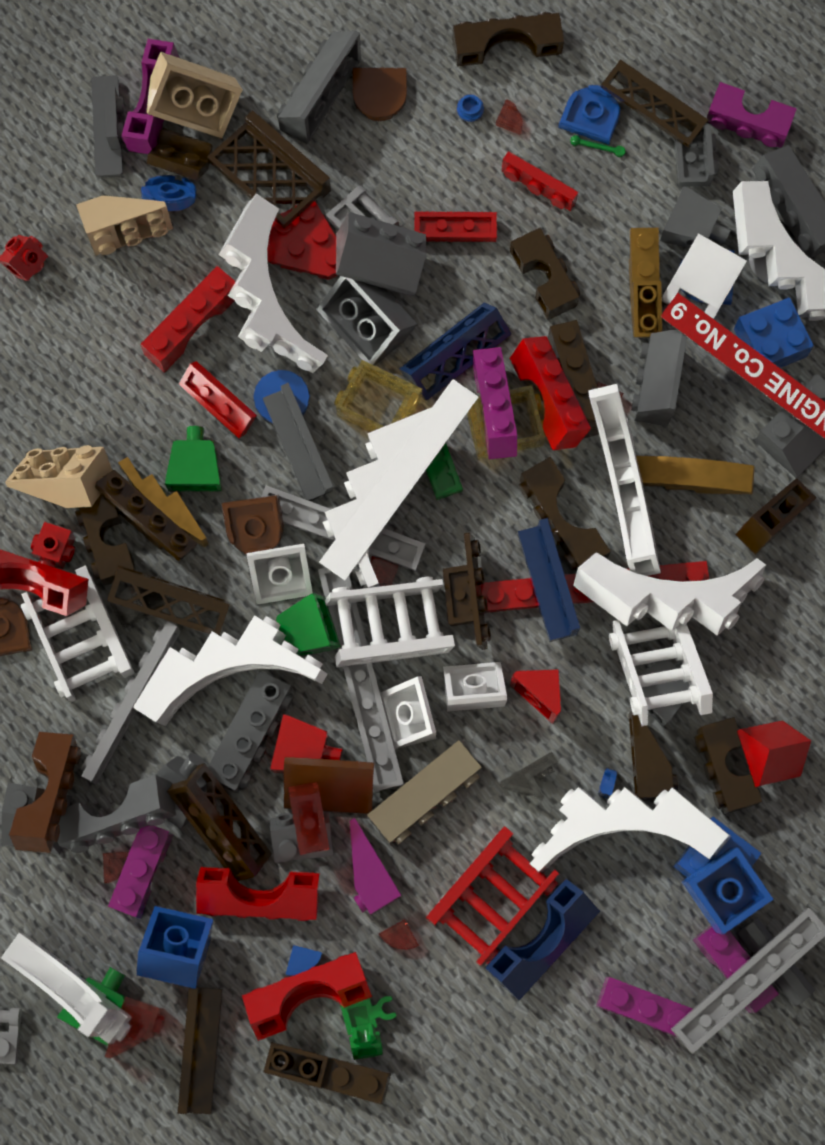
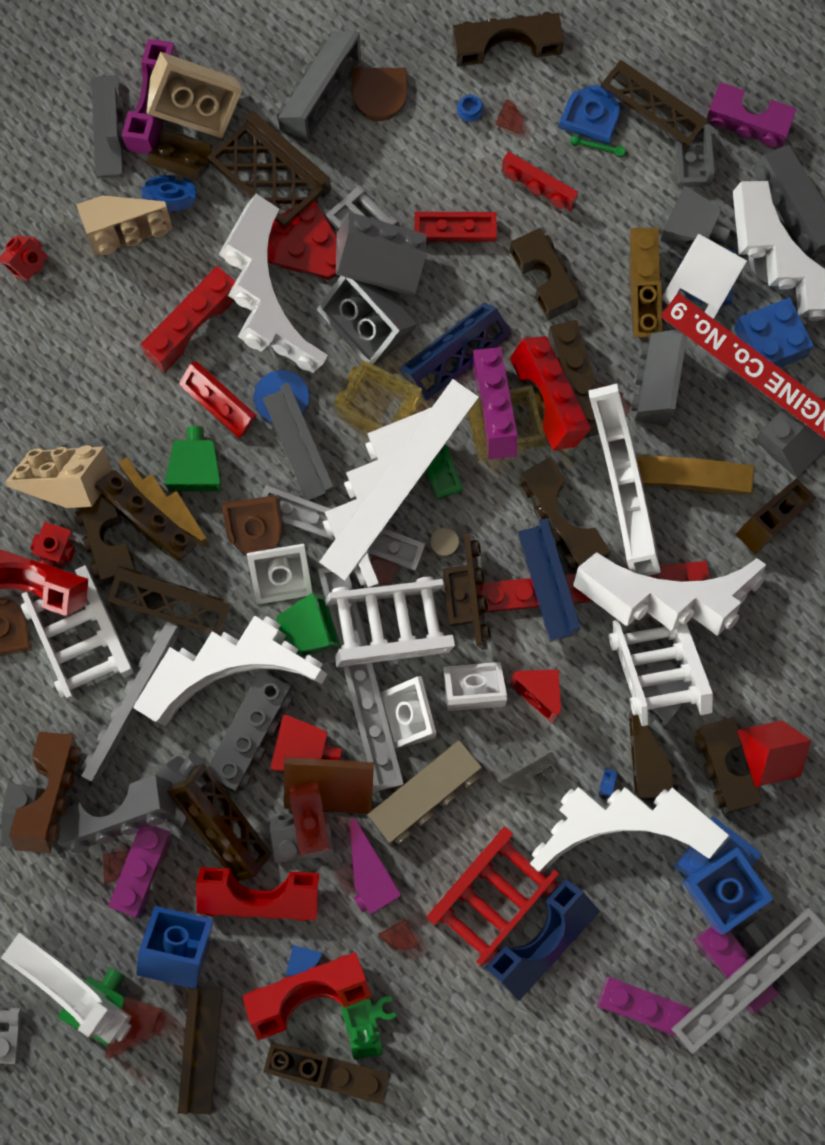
(444, 542): none -> dark tan tile

